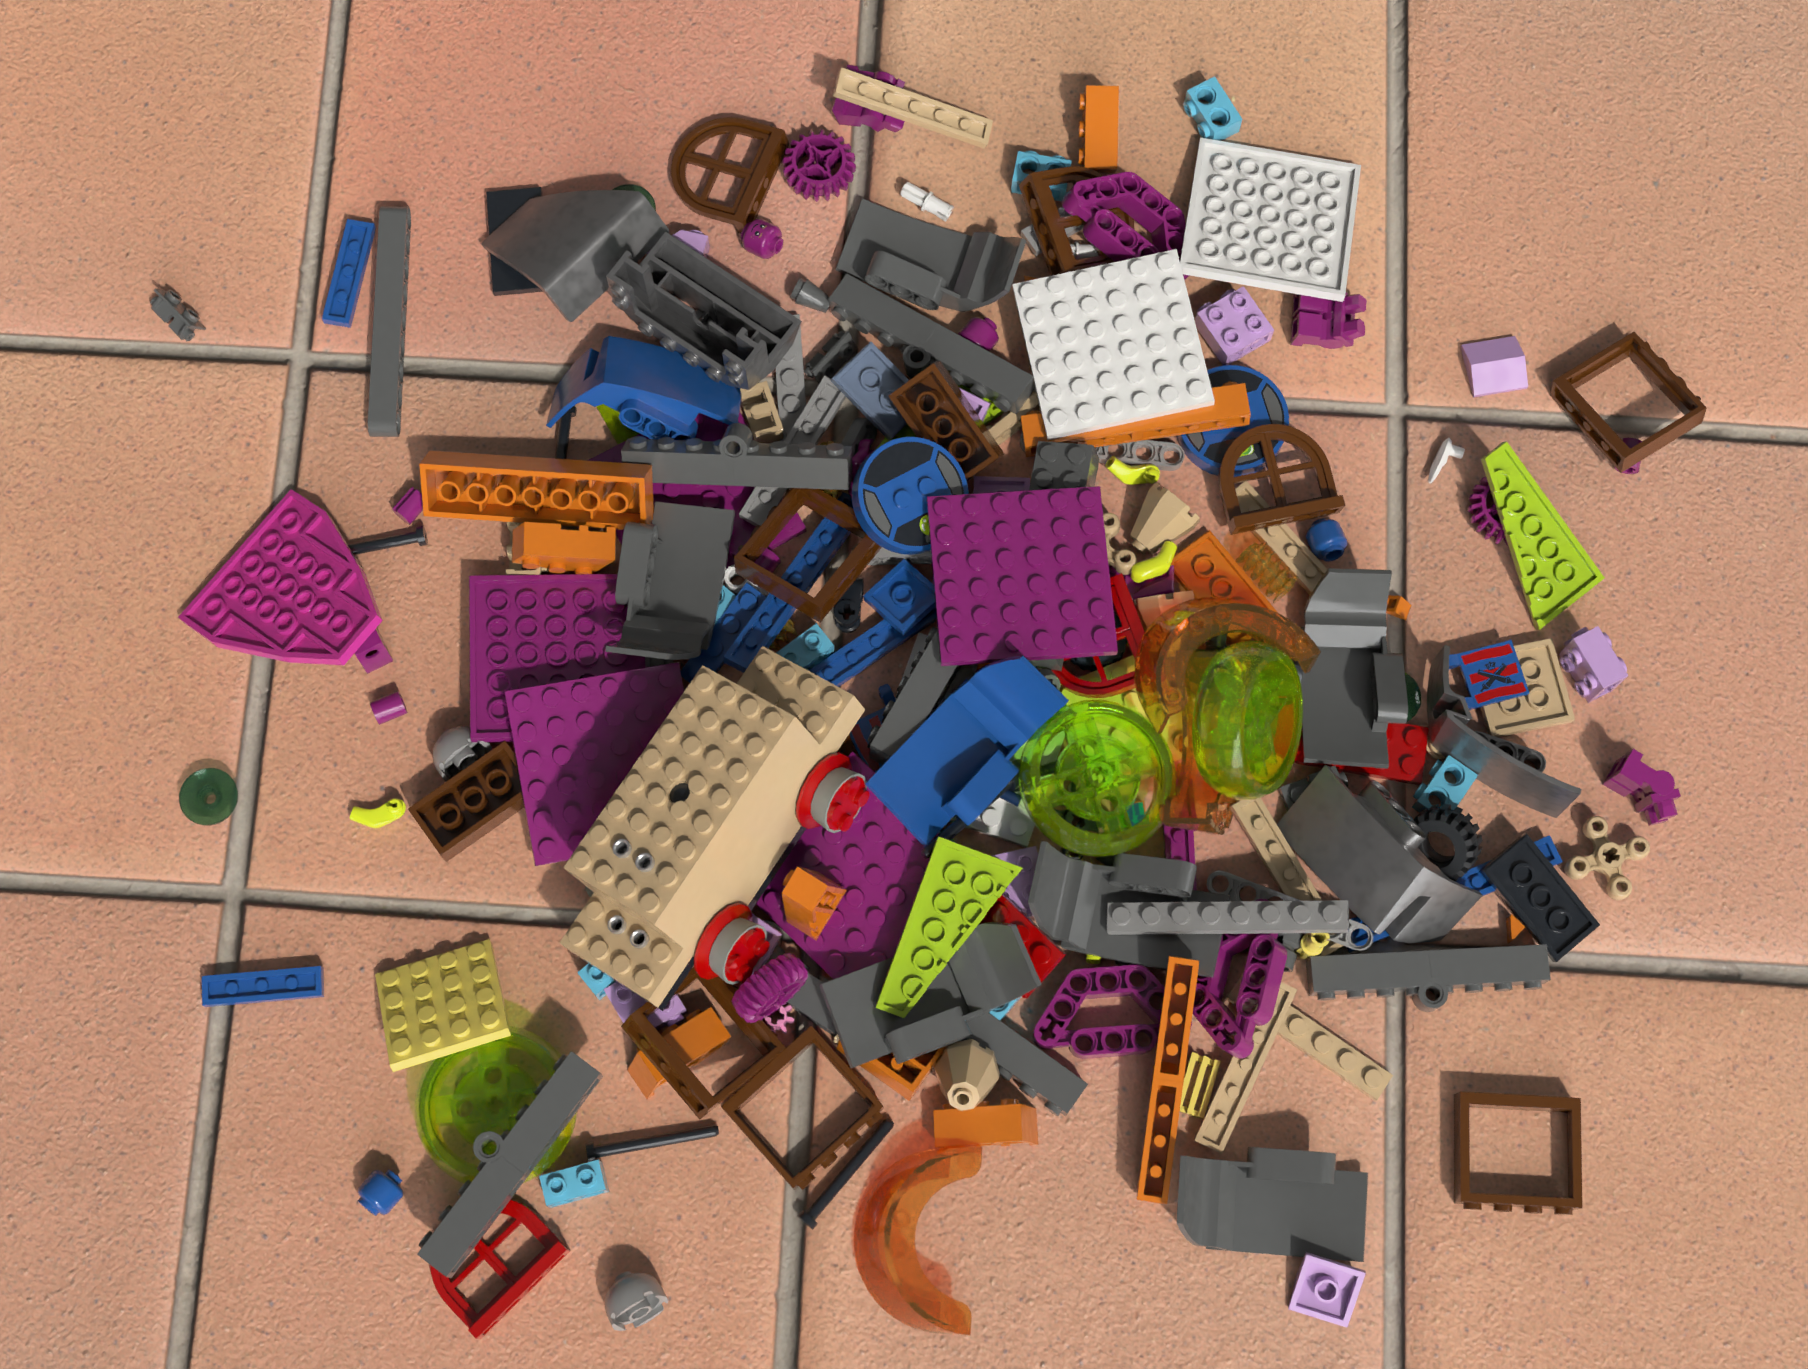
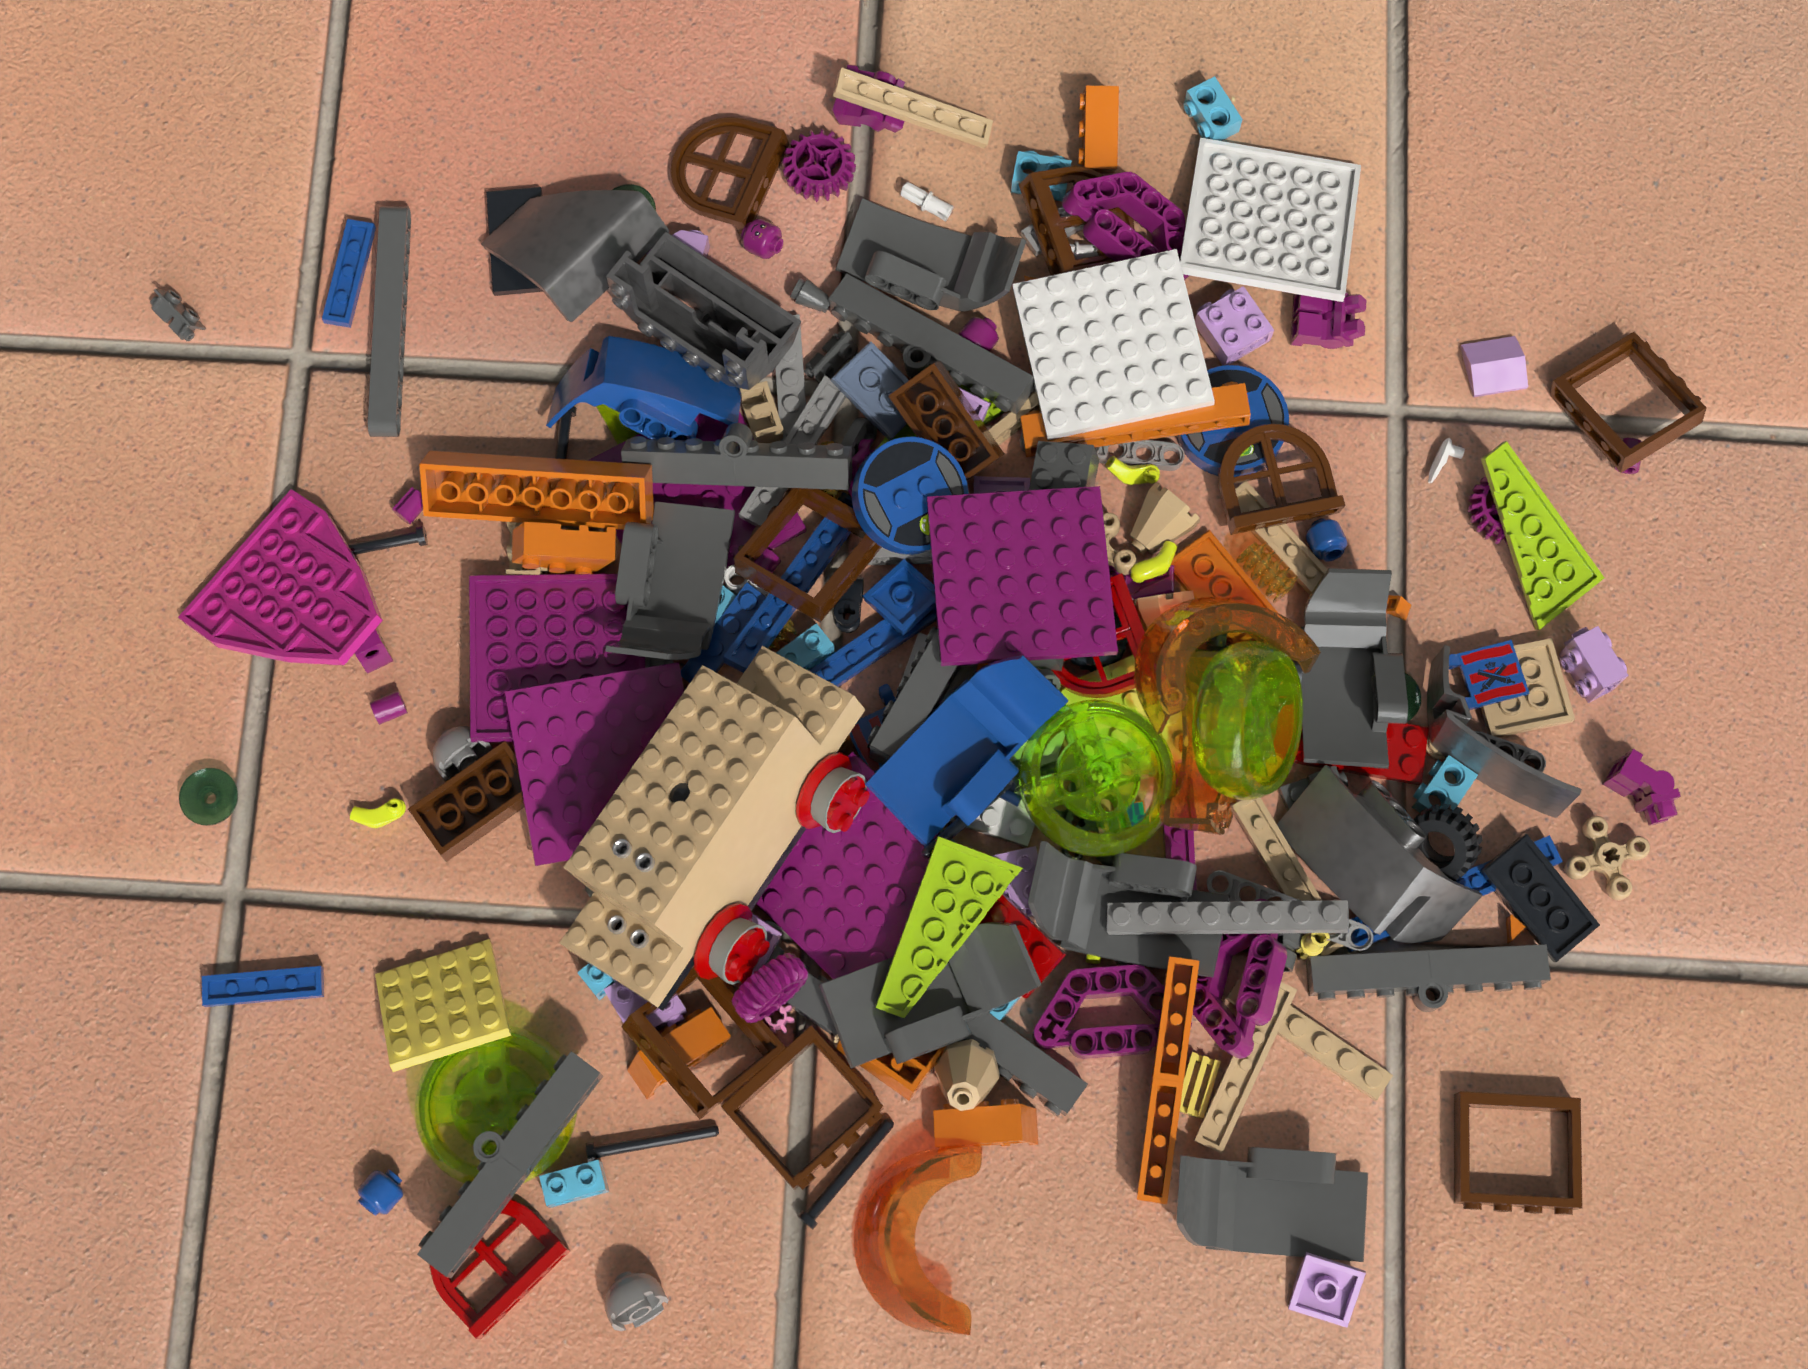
(810, 900): orange wedge -> none

